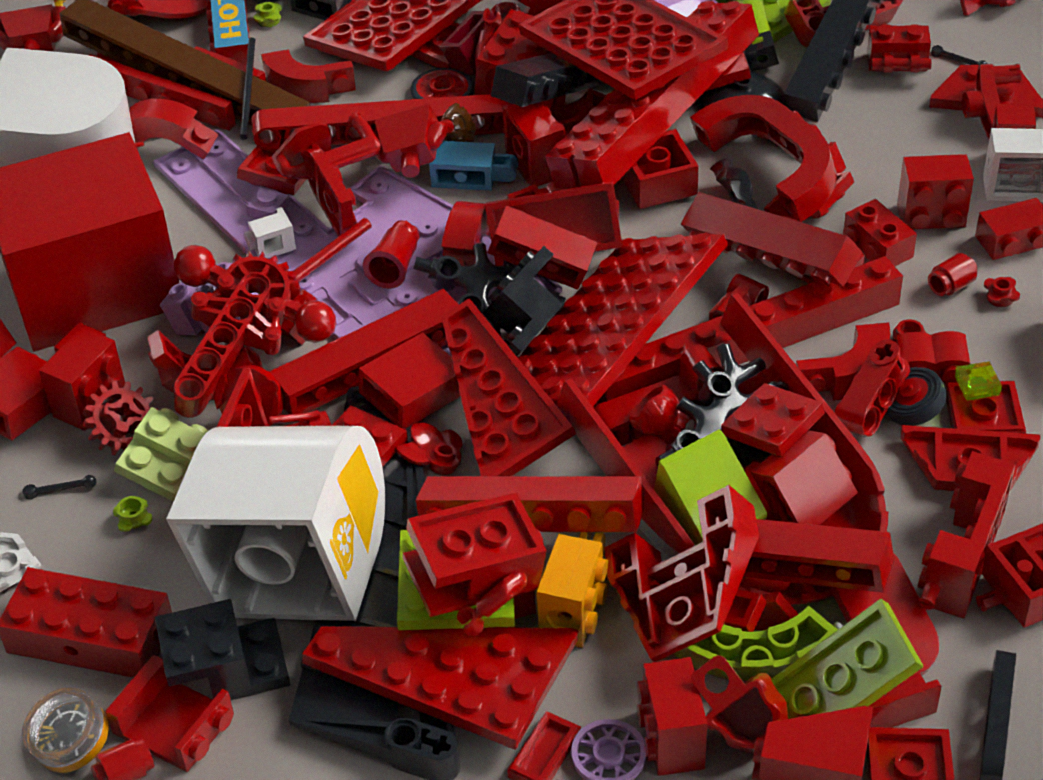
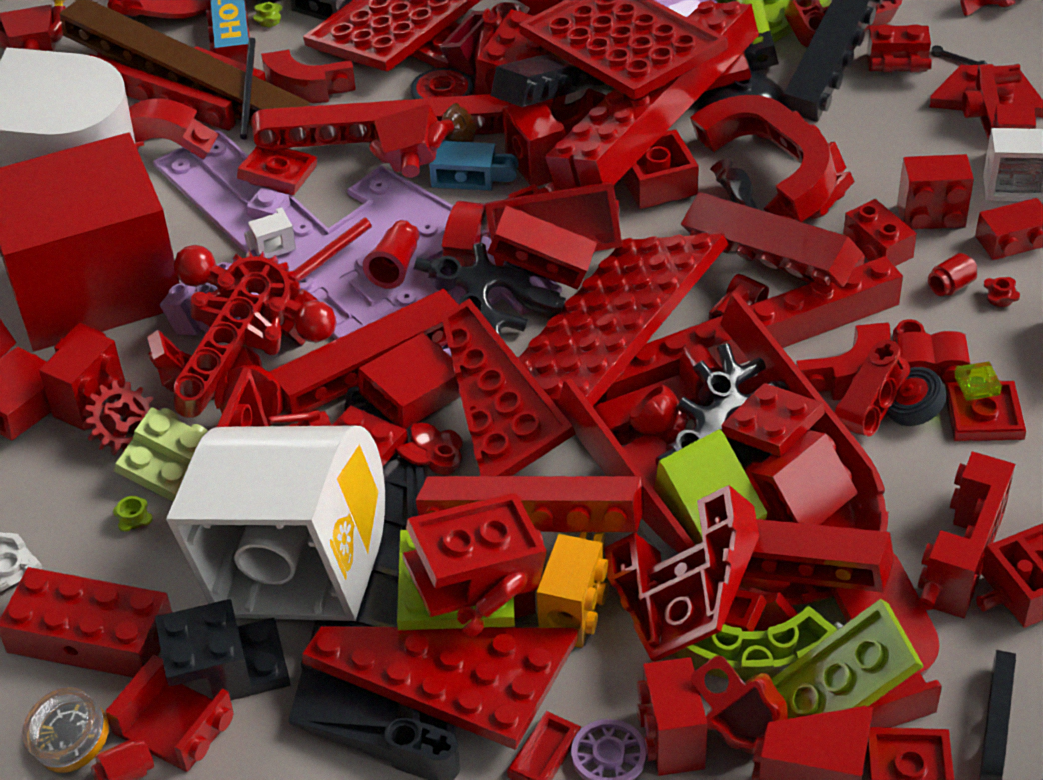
(31, 491): black hinge -> none
(310, 157): red plate -> none
(522, 303): black bracket -> none
(943, 449): red wing -> none

